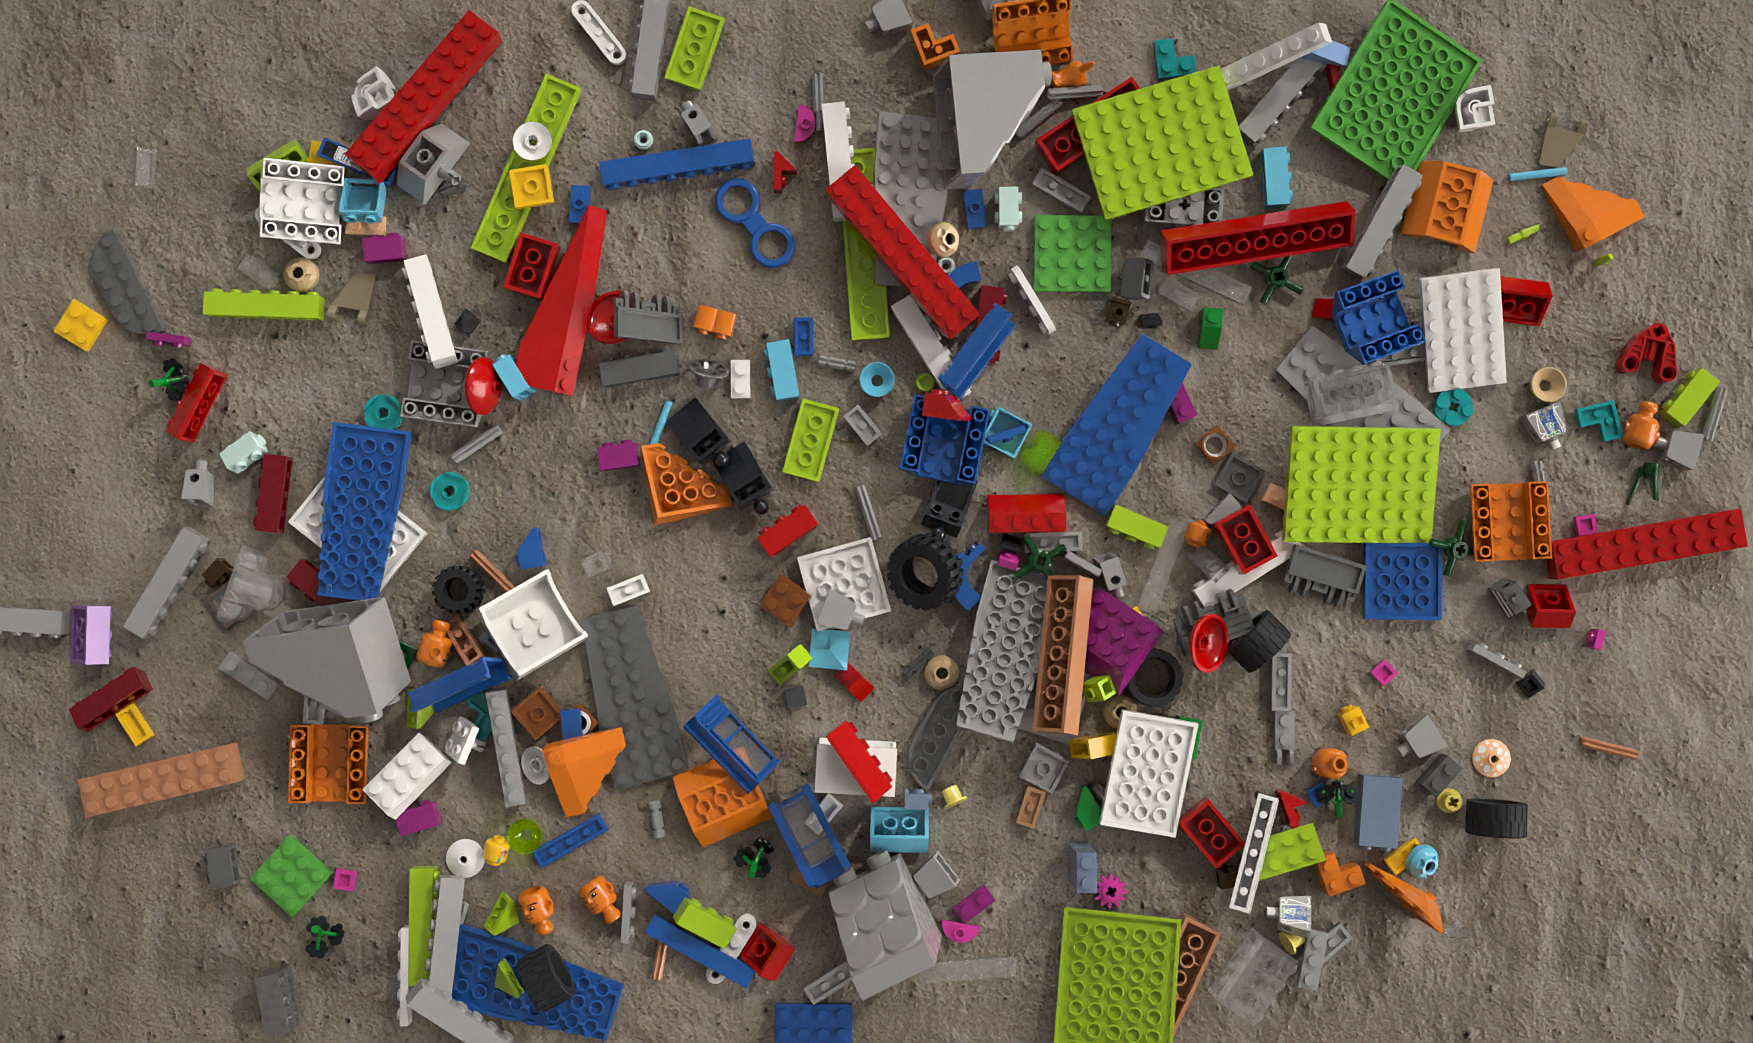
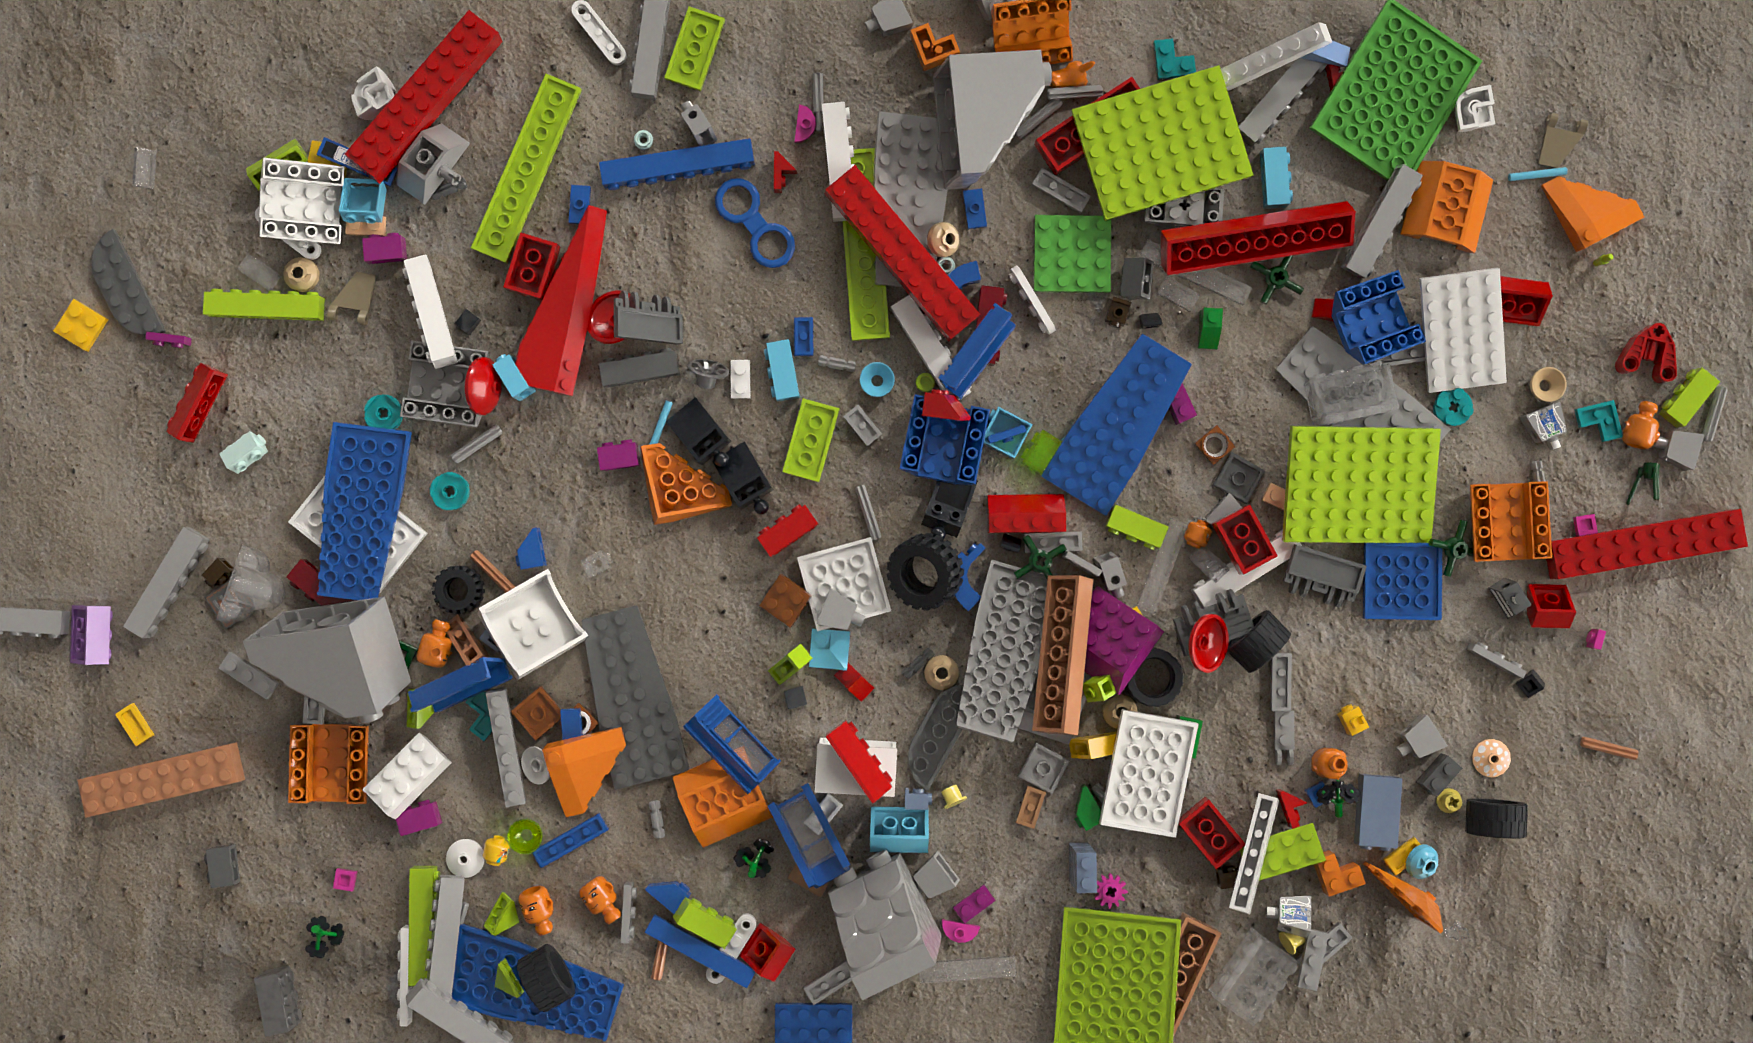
(110, 699): dark red brick -> none
(177, 385): black plant -> none
(199, 486): light grey torso -> none
(273, 493): dark red brick -> none
(291, 875): bright green plate -> none
(463, 740): white plate -> none
(527, 133): white dish -> none
(531, 186): yellow plate -> none
(628, 589): white plate -> none
(714, 321): orange brick -> none
(1008, 212): light aqua brick -> none
(1008, 559): dark pink plate -> none
(1383, 672): dark pink plate -> none
(1522, 234): lime piece -> none

